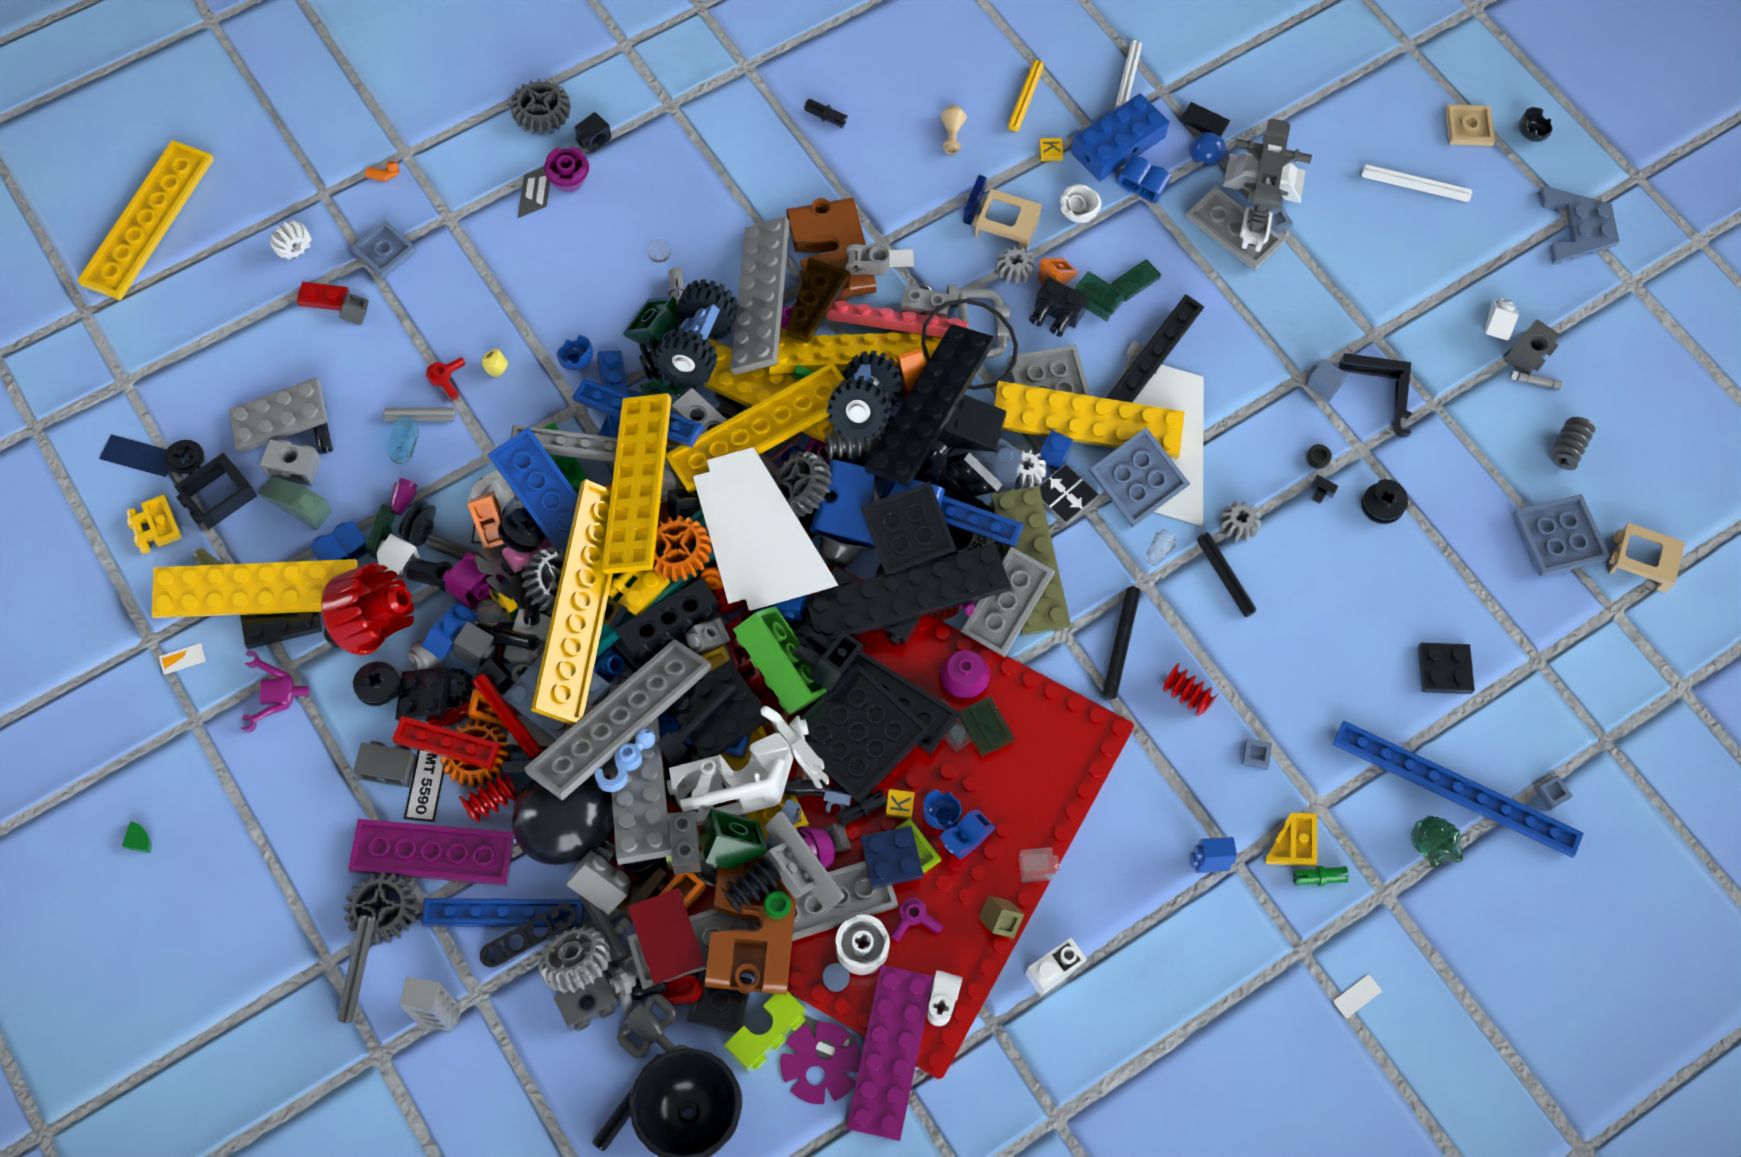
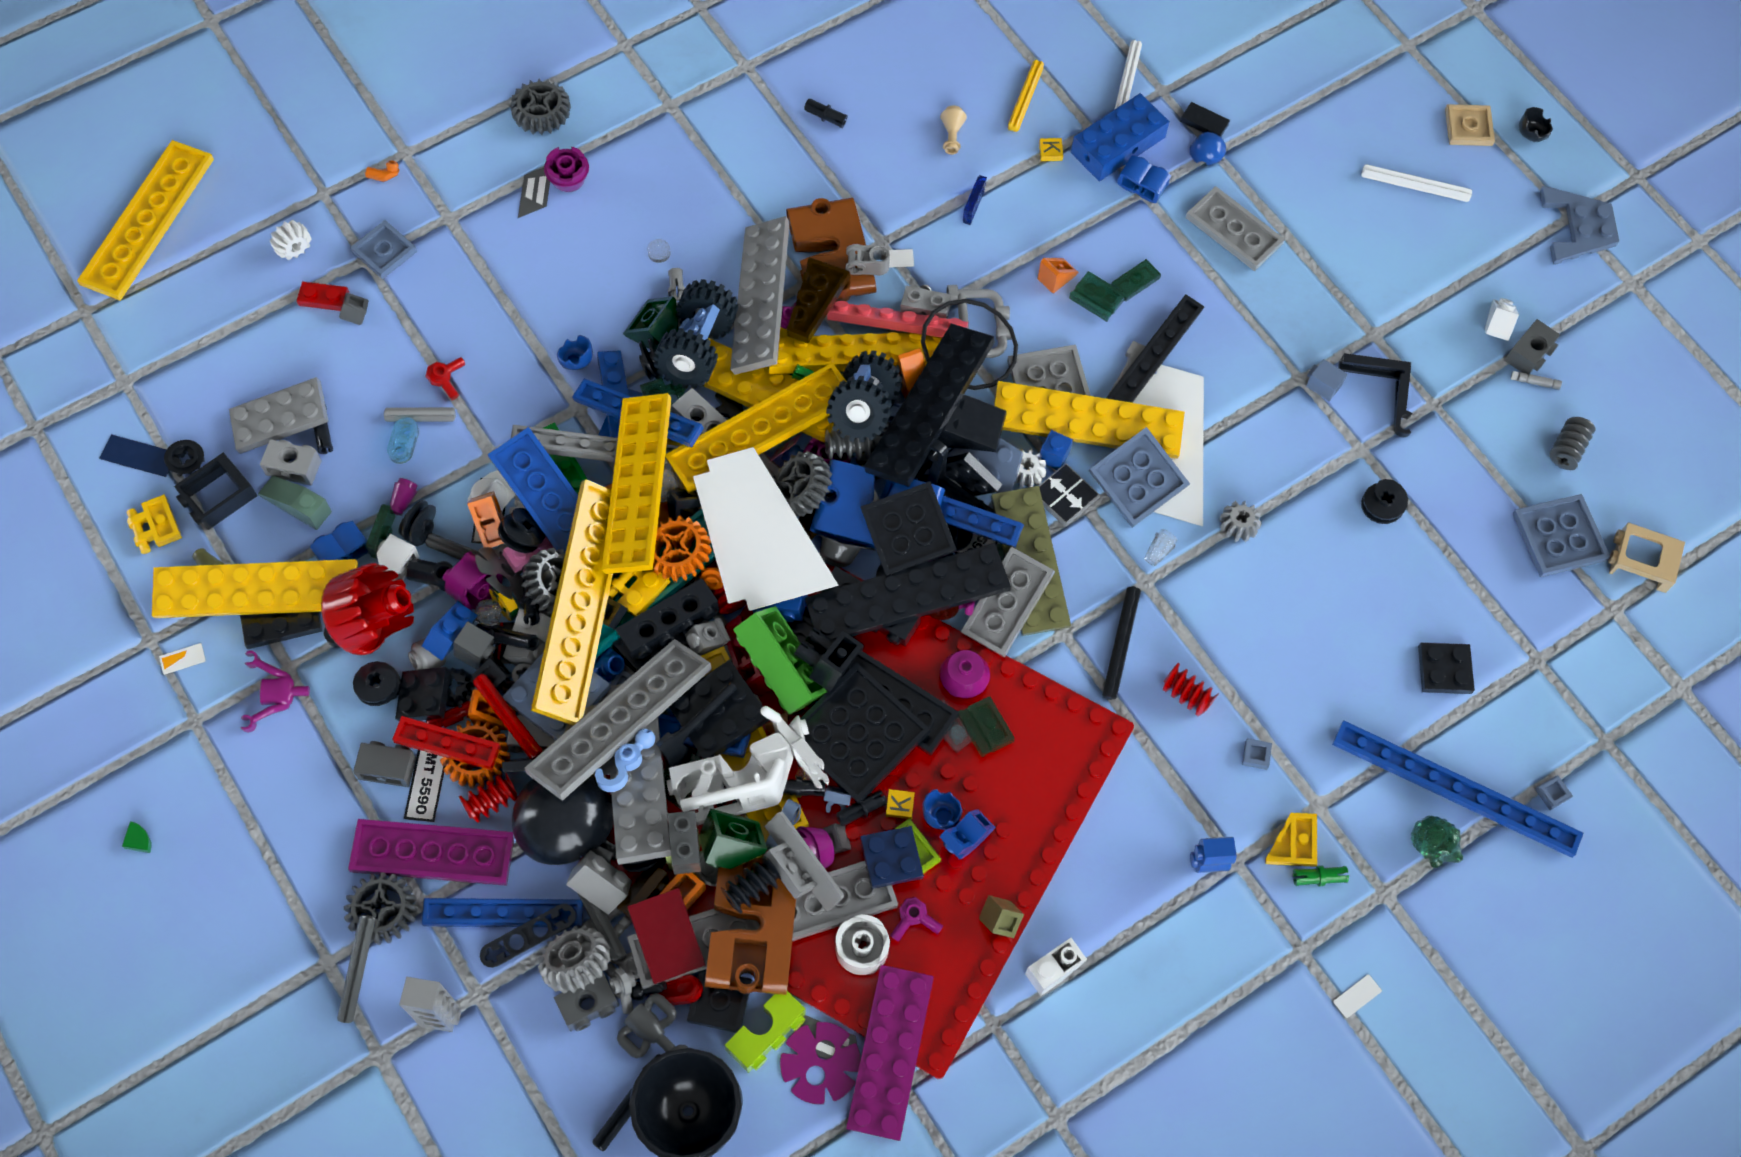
(494, 363): light yellow piece -> none
(592, 132): black brick -> none
(777, 905): green tile -> none
(836, 977): sand blue tile -> none
(944, 994): white piece -> none
(1015, 265): light grey gear -> none
(1025, 223): tan window -> none
(1038, 864): clear brick -> none
(1060, 303): black brick -> none
(1080, 203): white hair -> none
(1226, 574): black axle -> none
(1268, 177): piece -> none
(1280, 220): sand blue tile -> none
(1319, 456): pearl dark grey tile -> none
(1323, 487): black tile -> none

